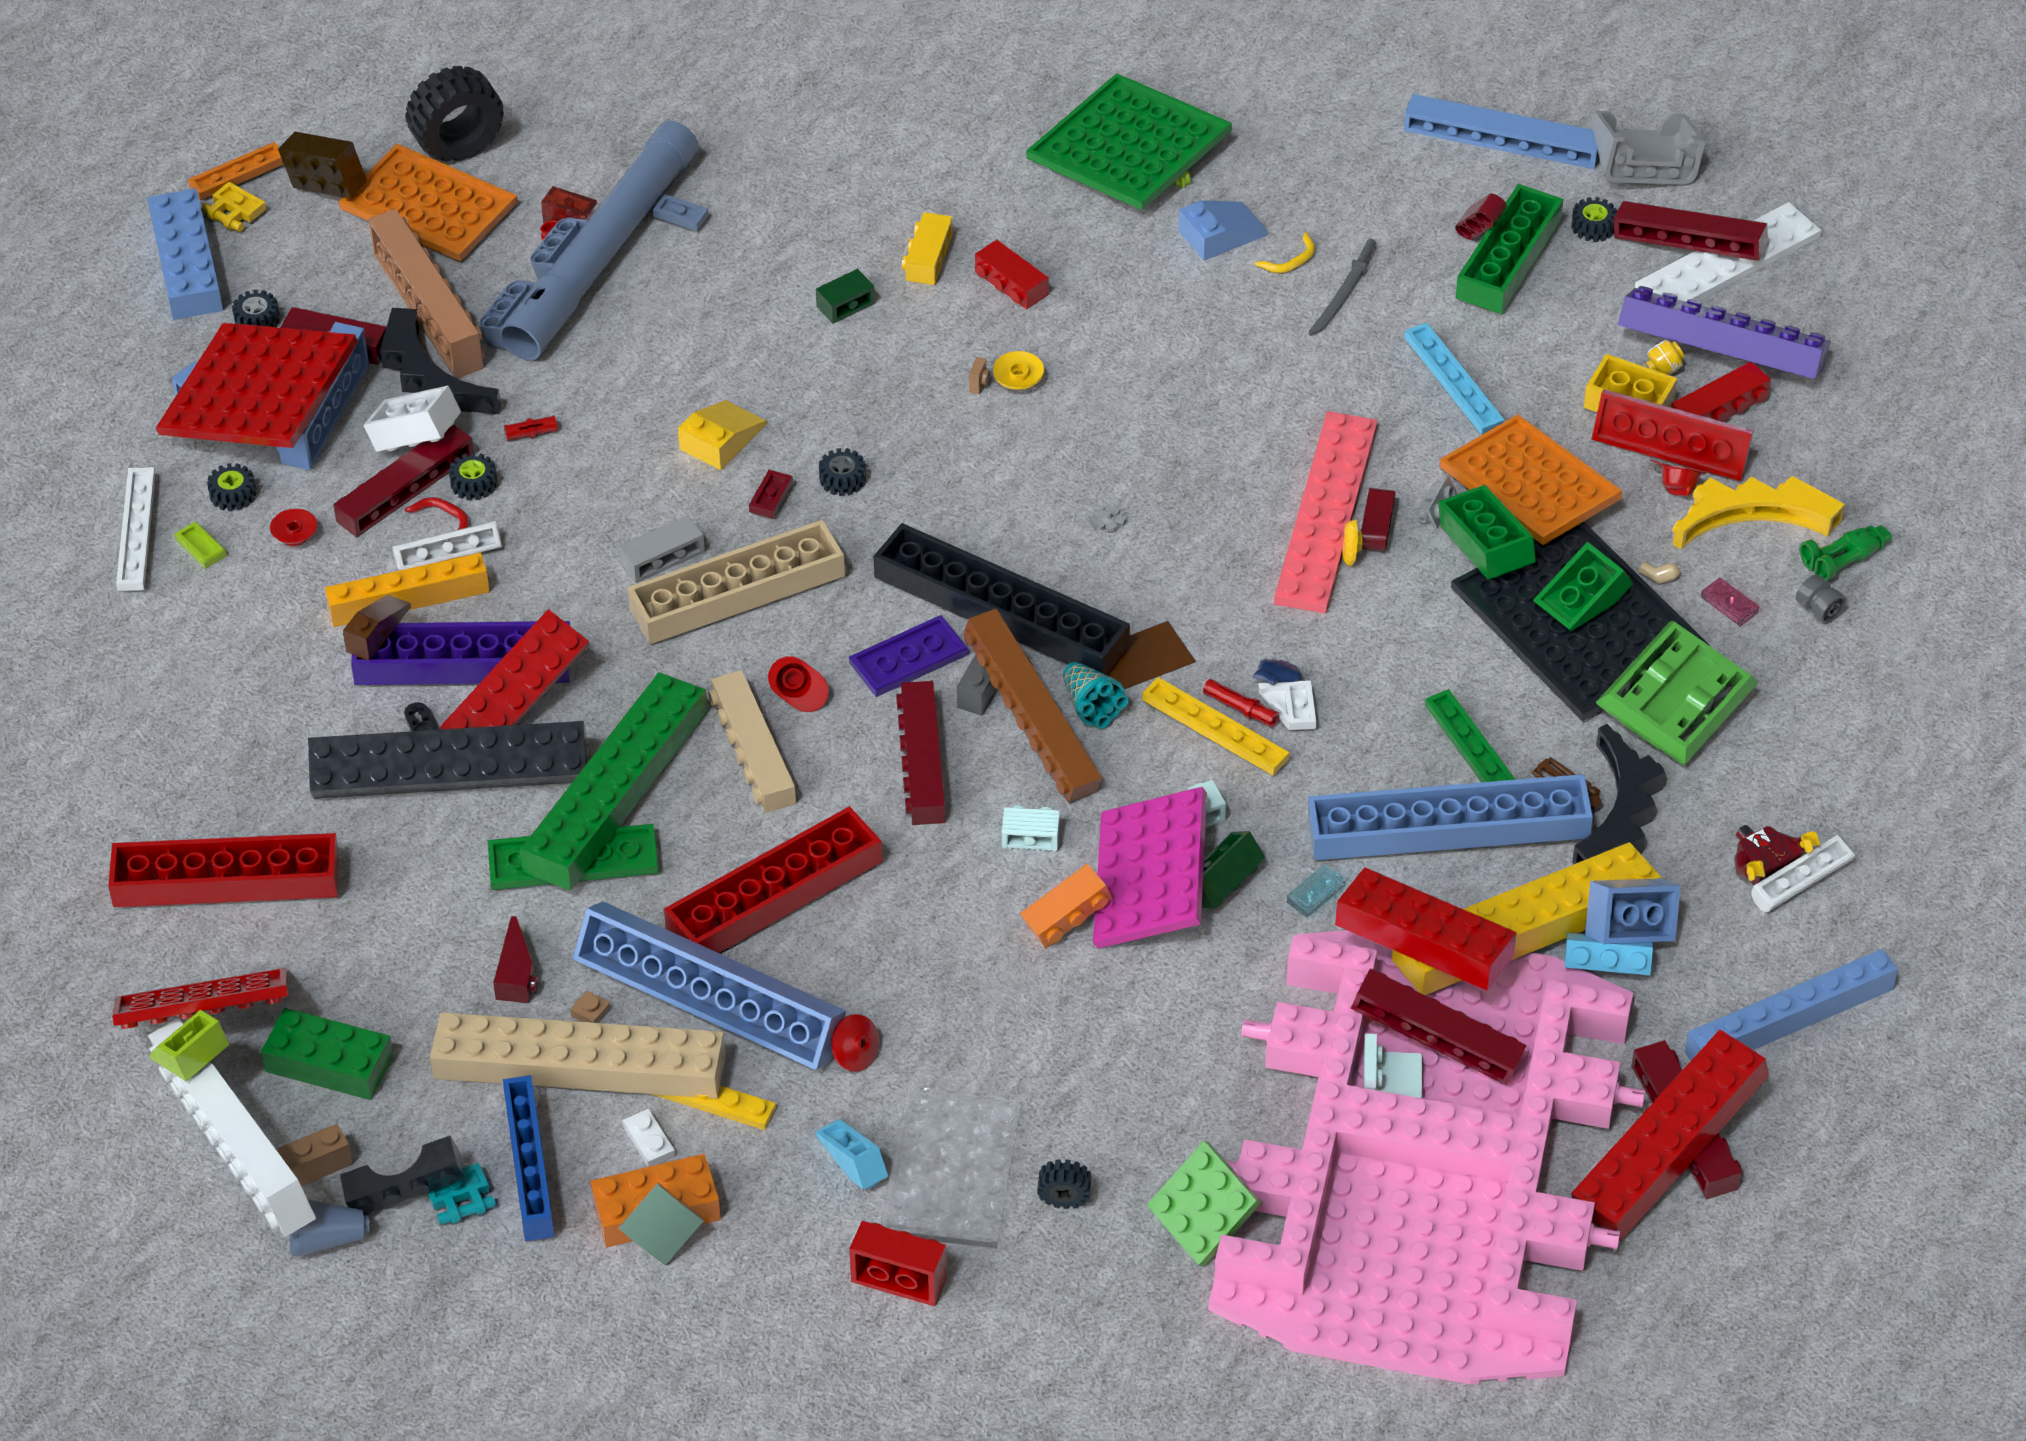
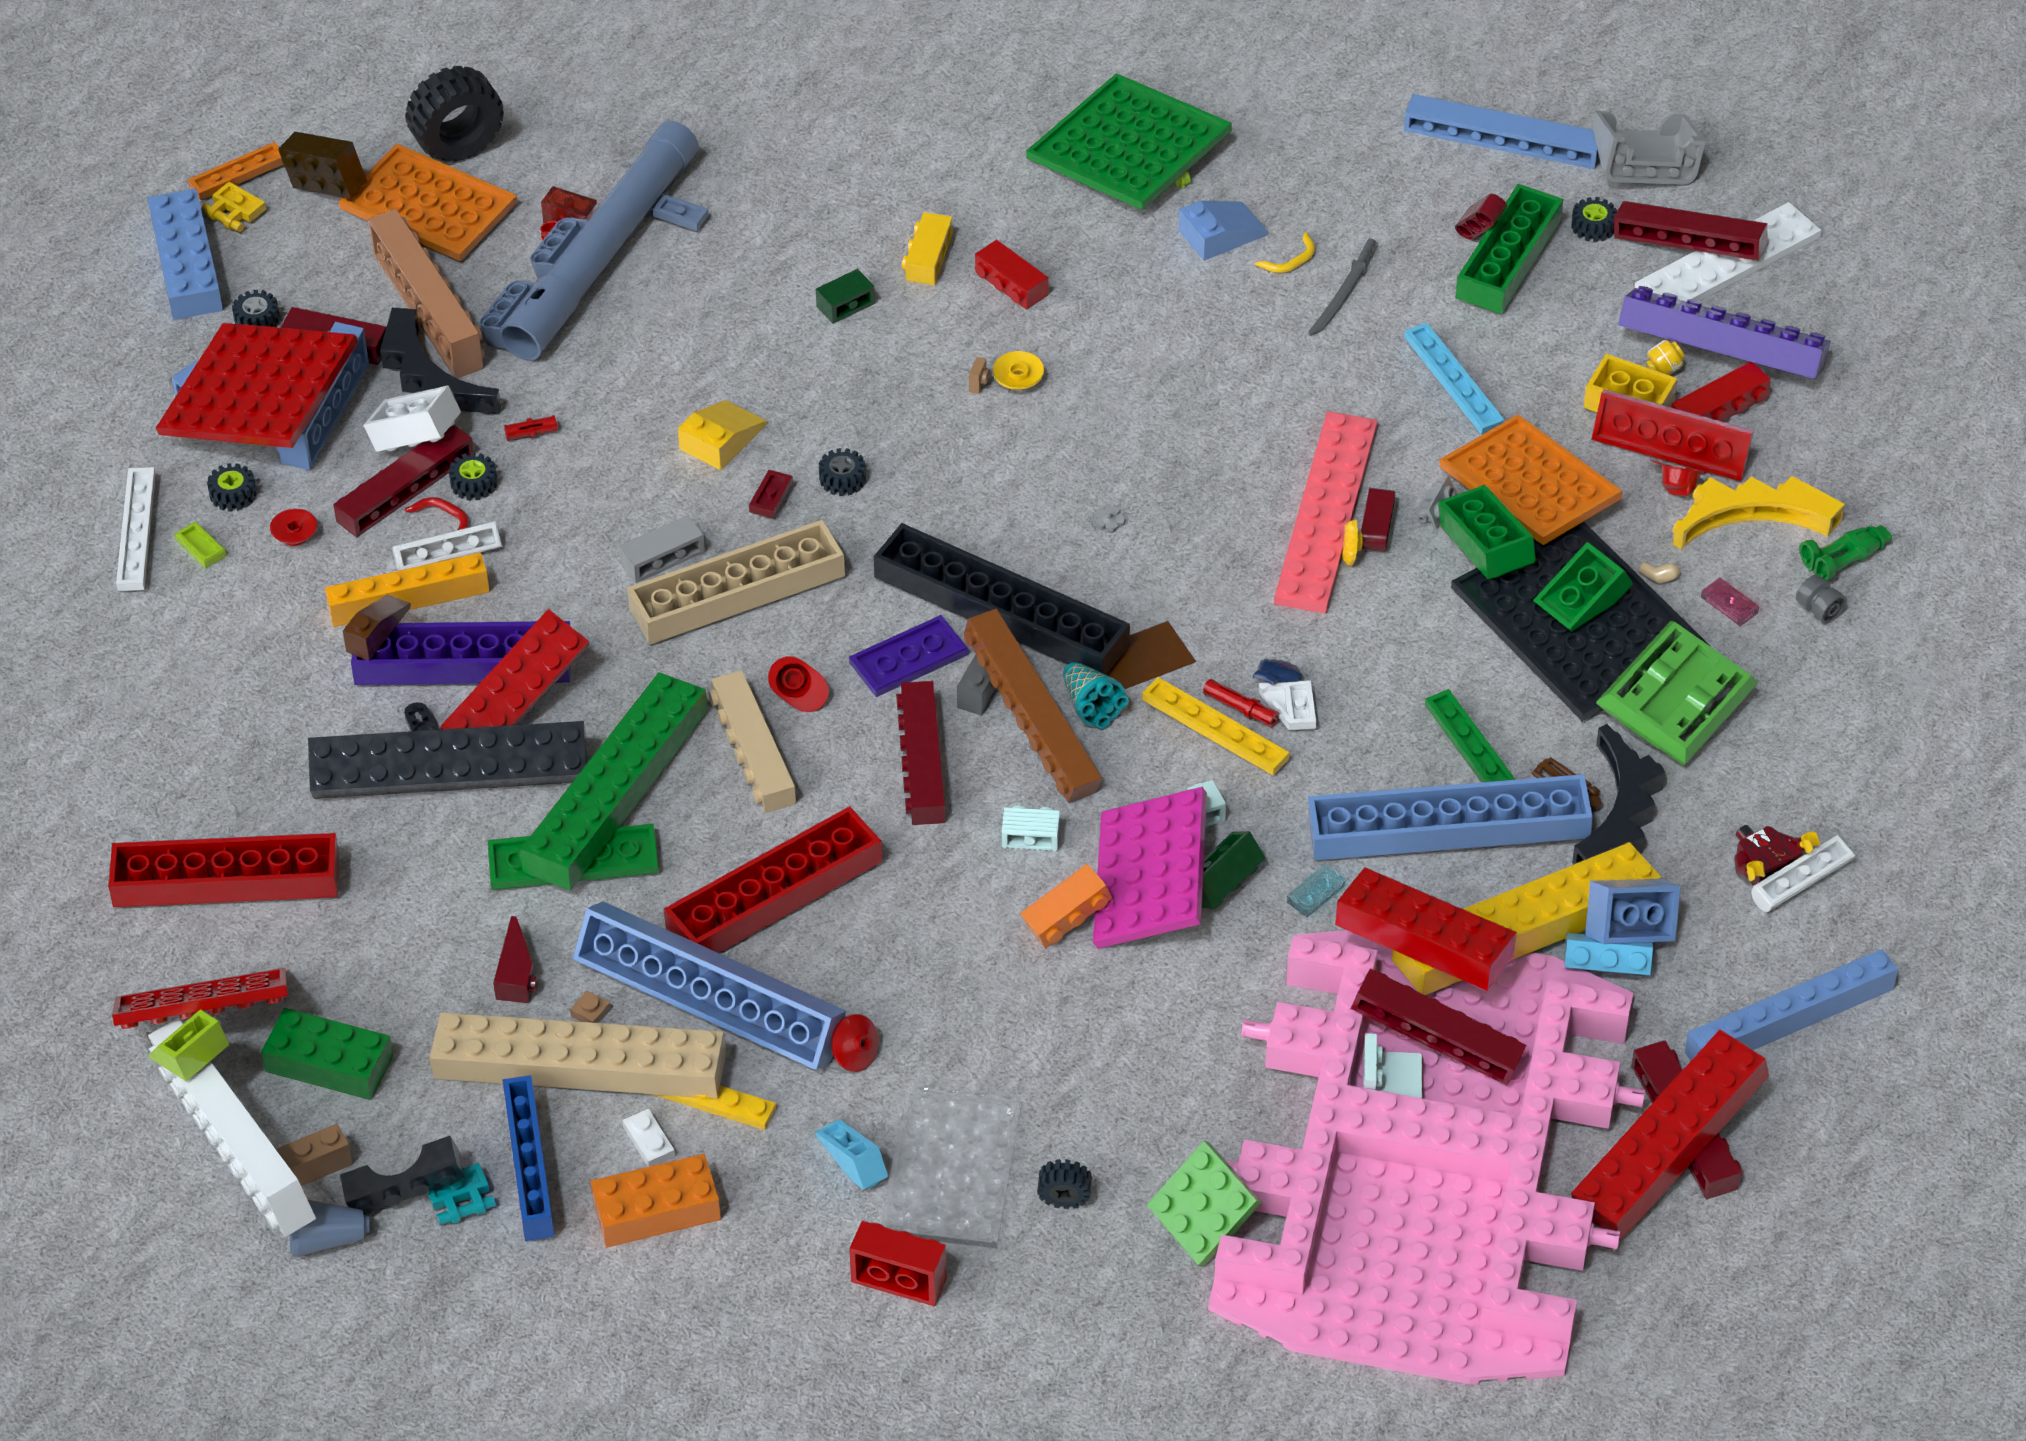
(661, 1224): sand green slope -> none

